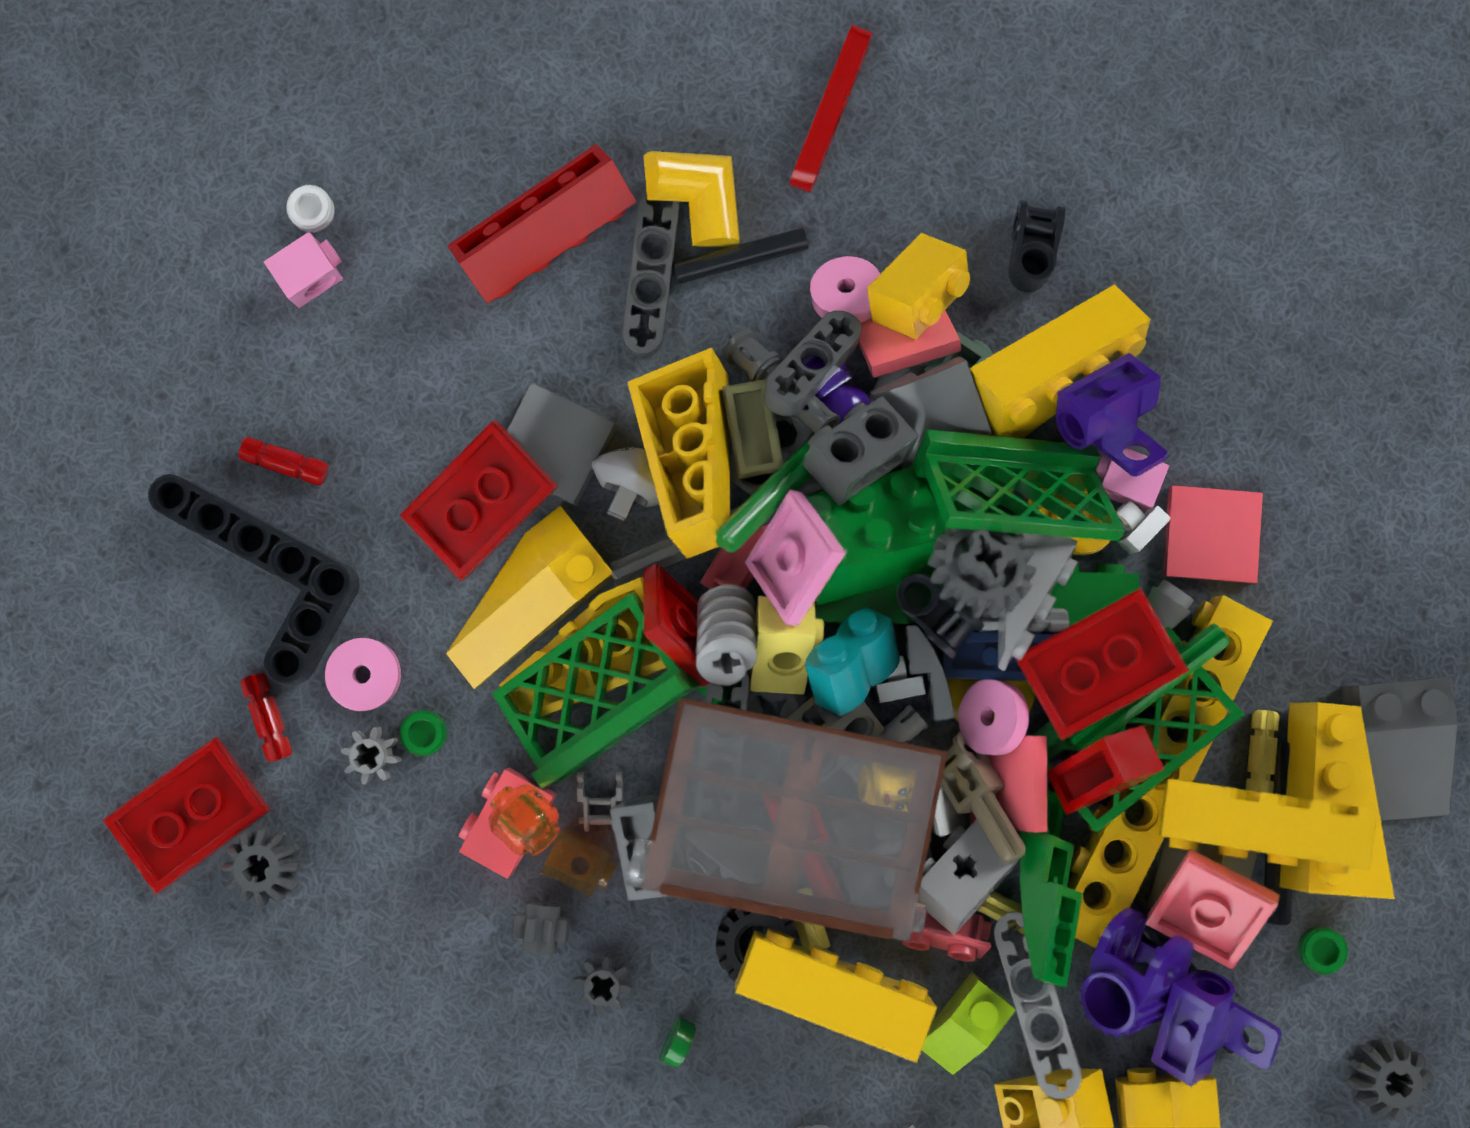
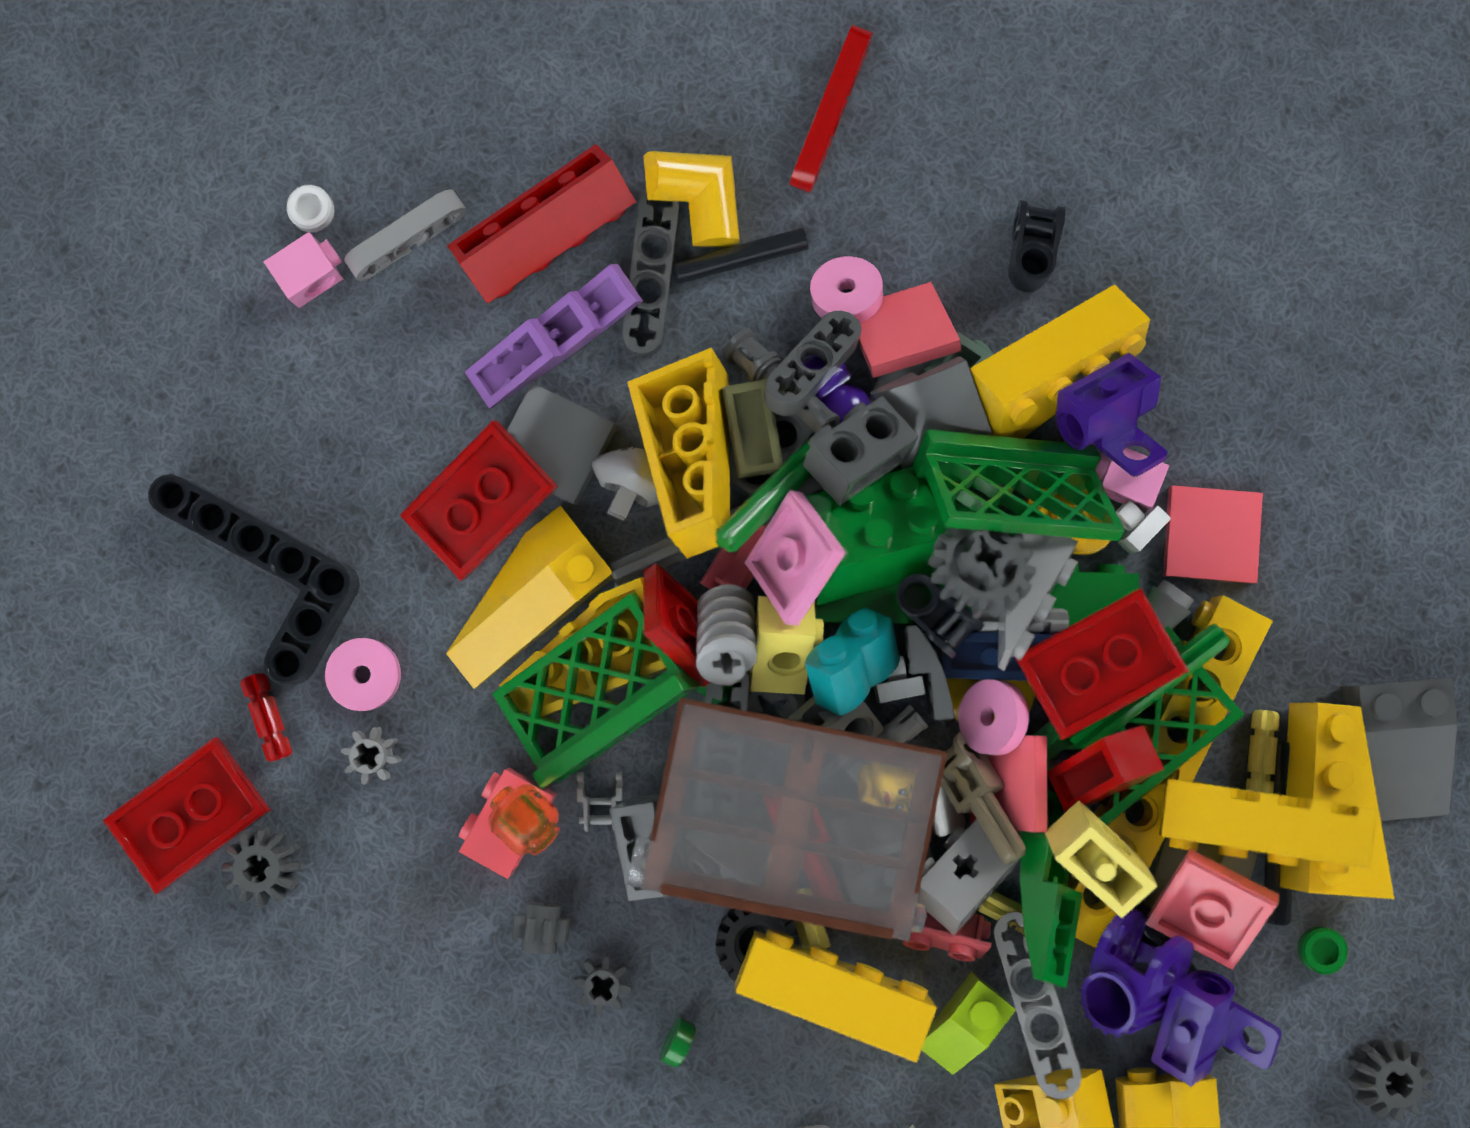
(283, 461): red axle -> none
(398, 237): none -> light grey beam
(423, 733): green tile -> none
(553, 336): none -> medium lavender slope
(573, 845): clear orange brick -> none
(918, 286): yellow brick -> none
(1100, 859): none -> light yellow brick

